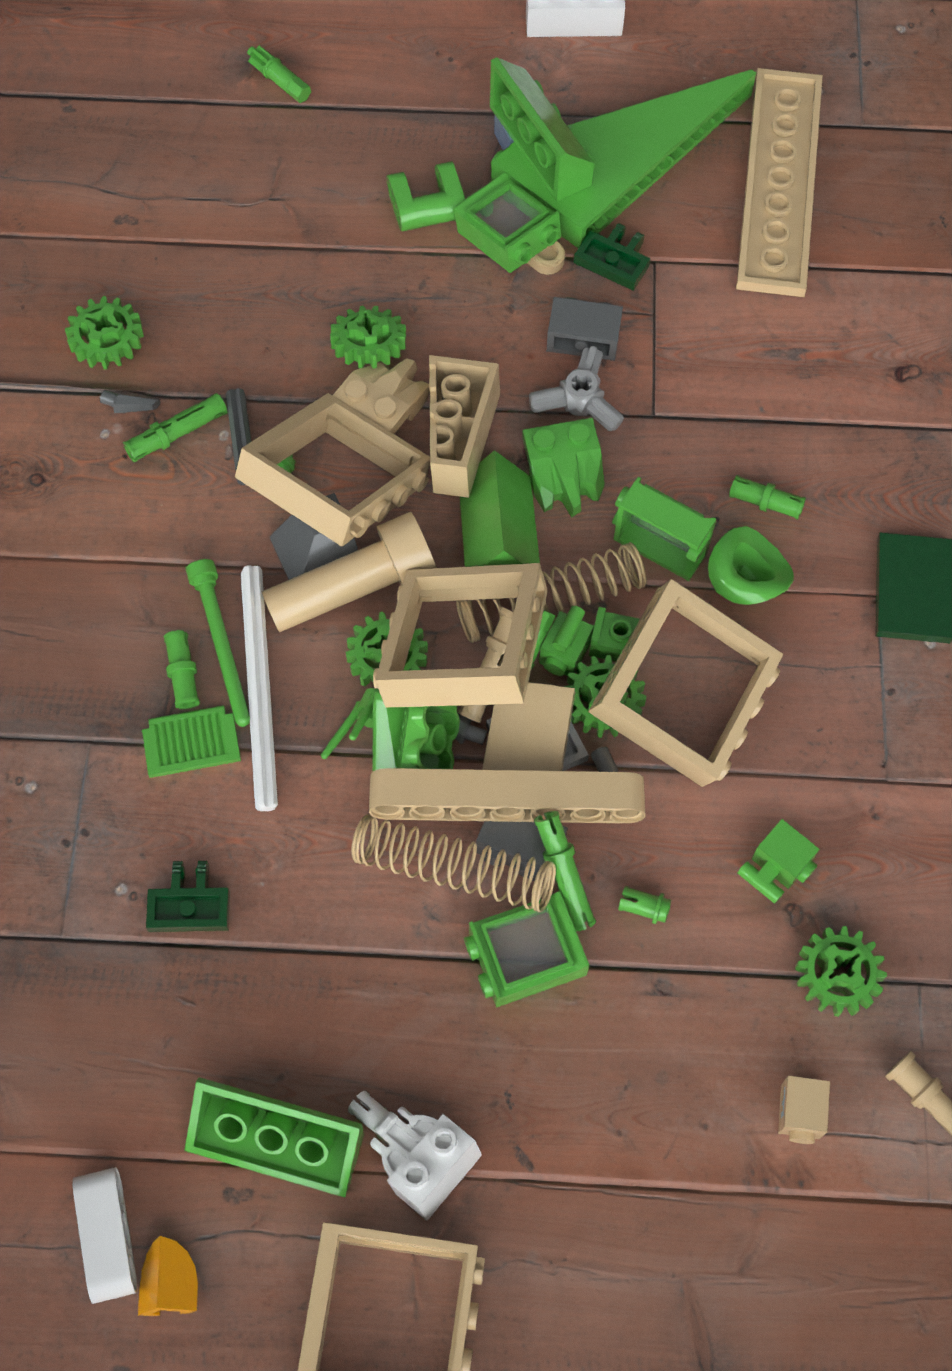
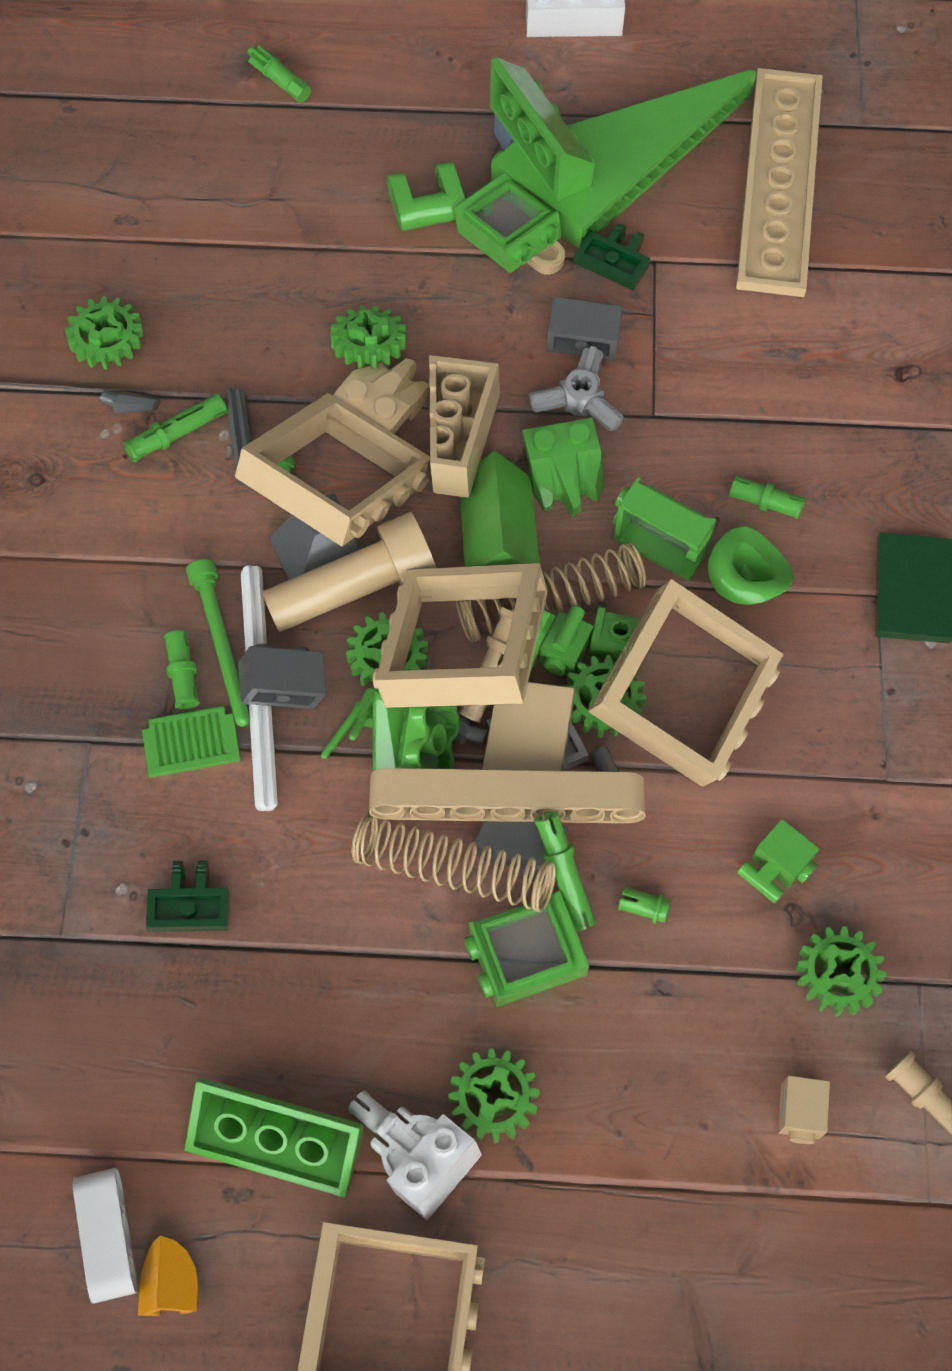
(282, 677): none -> dark grey brick
(475, 1088): none -> bright green gear

